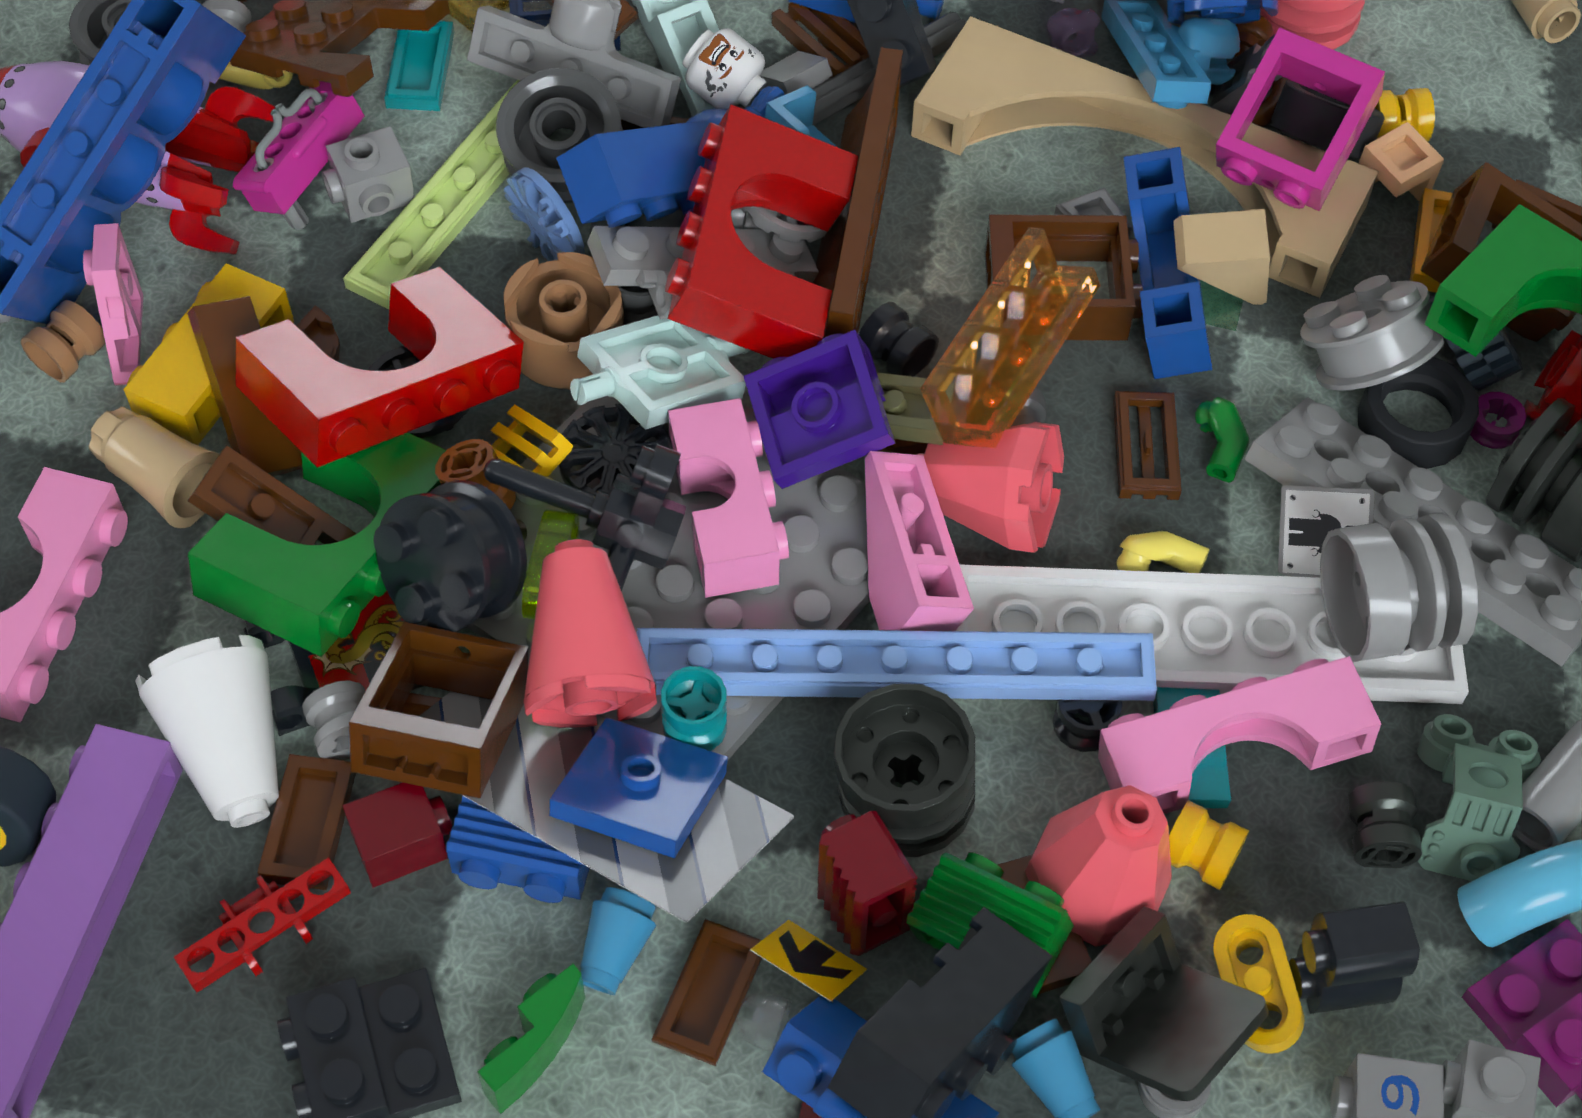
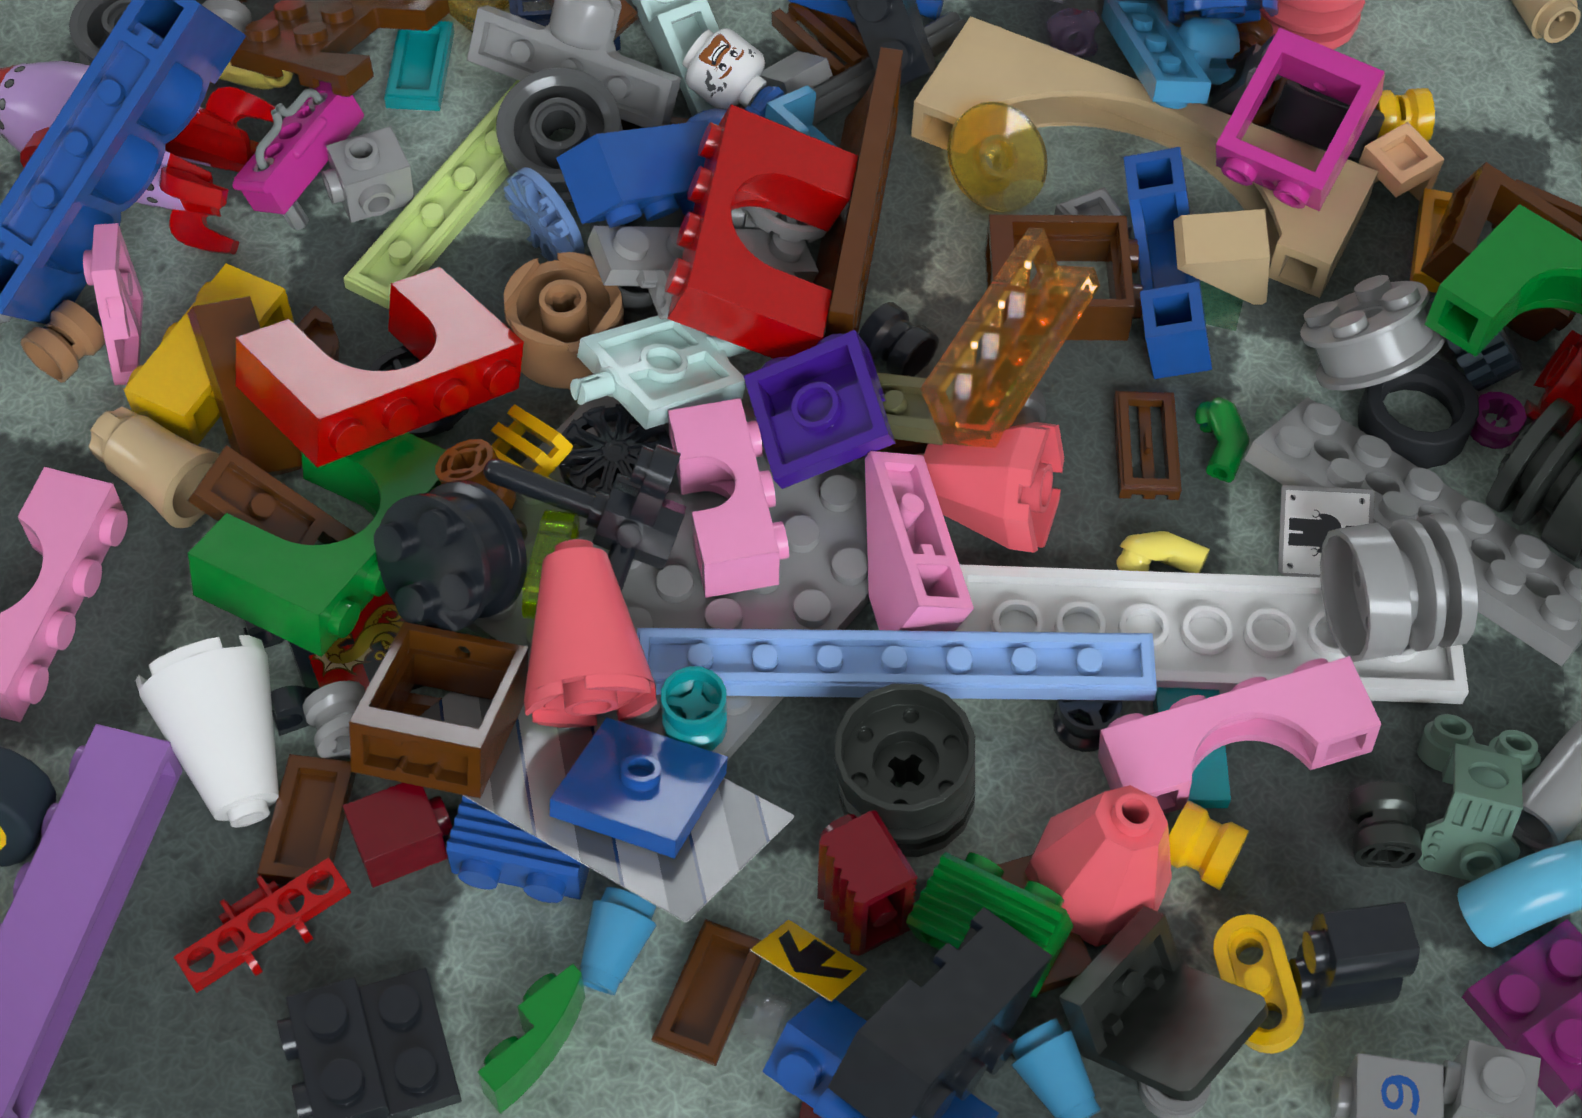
(1012, 146): none -> clear yellow dish

